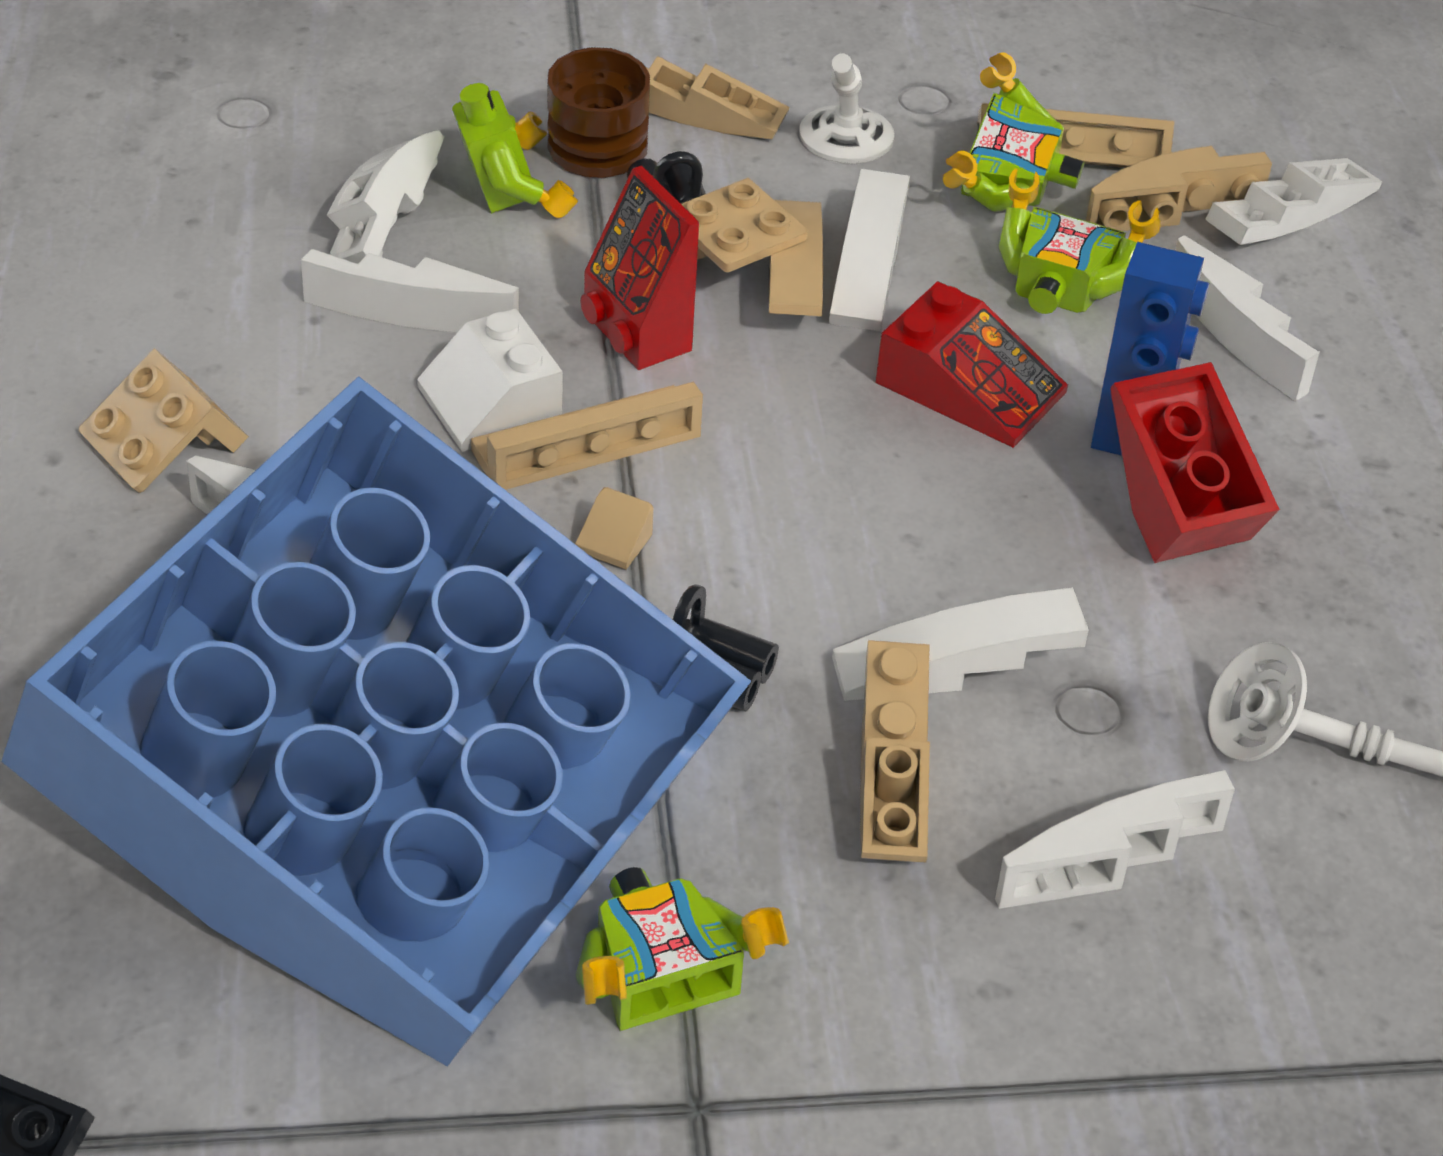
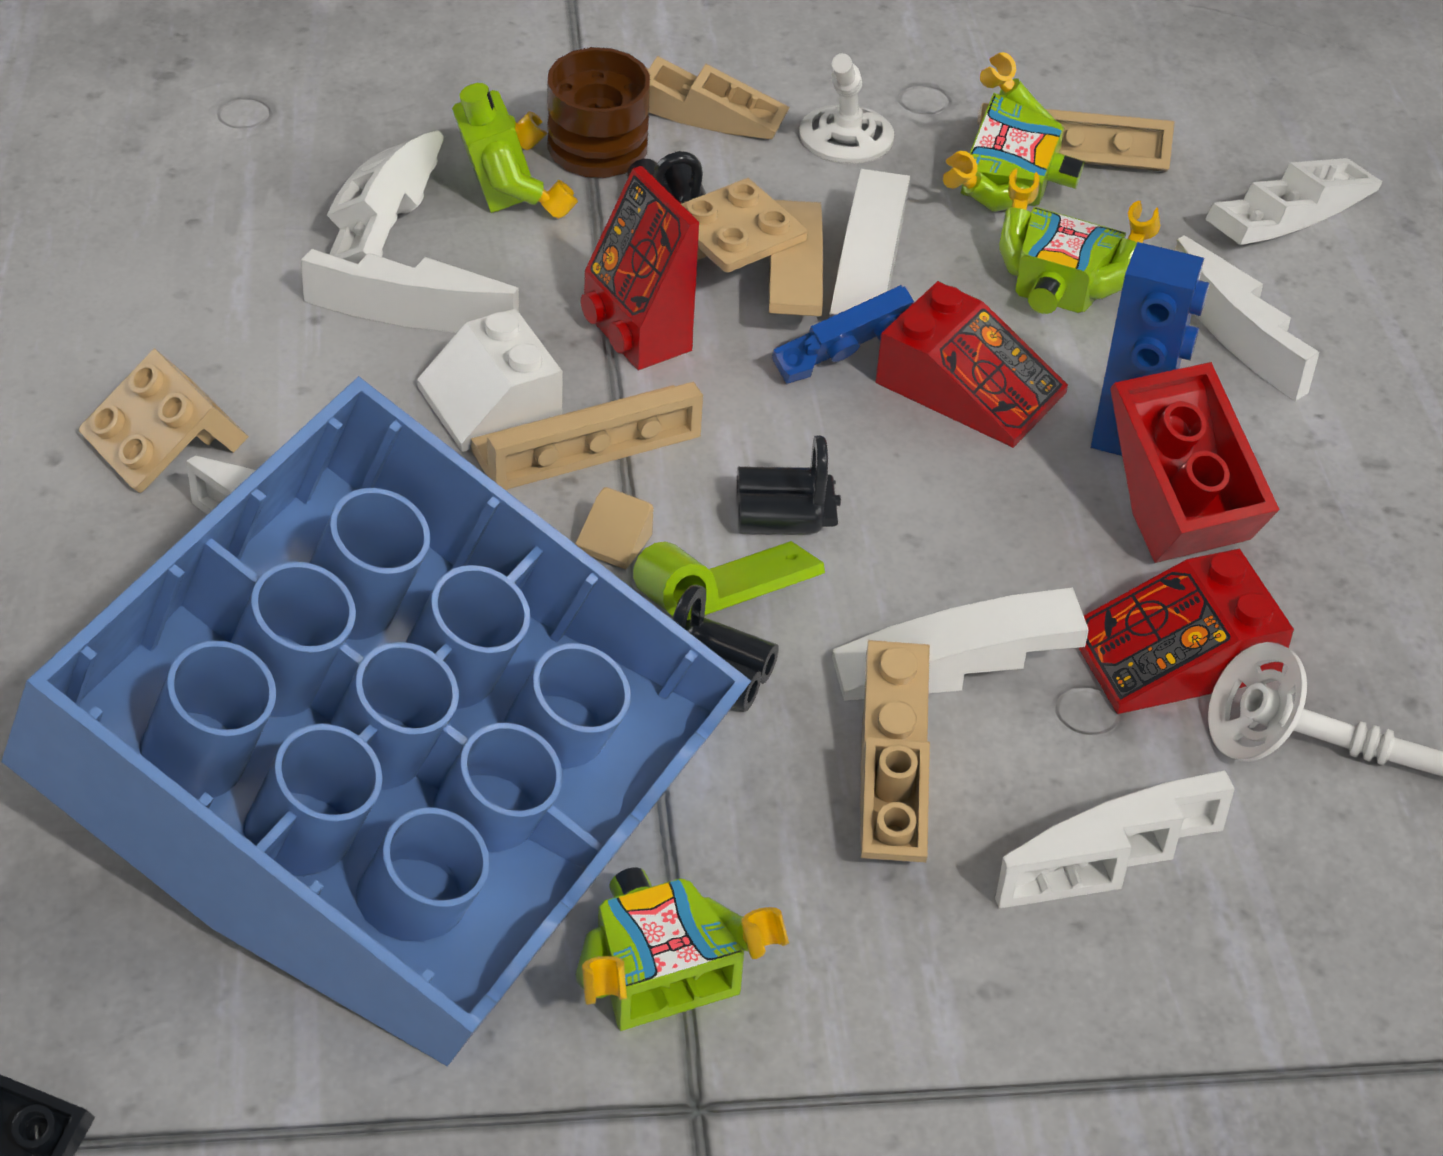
(667, 571): none -> lime door
(788, 497): none -> black piece
(840, 334): none -> blue hinge
(1175, 185): tan slope -> none
(1181, 631): none -> red slope

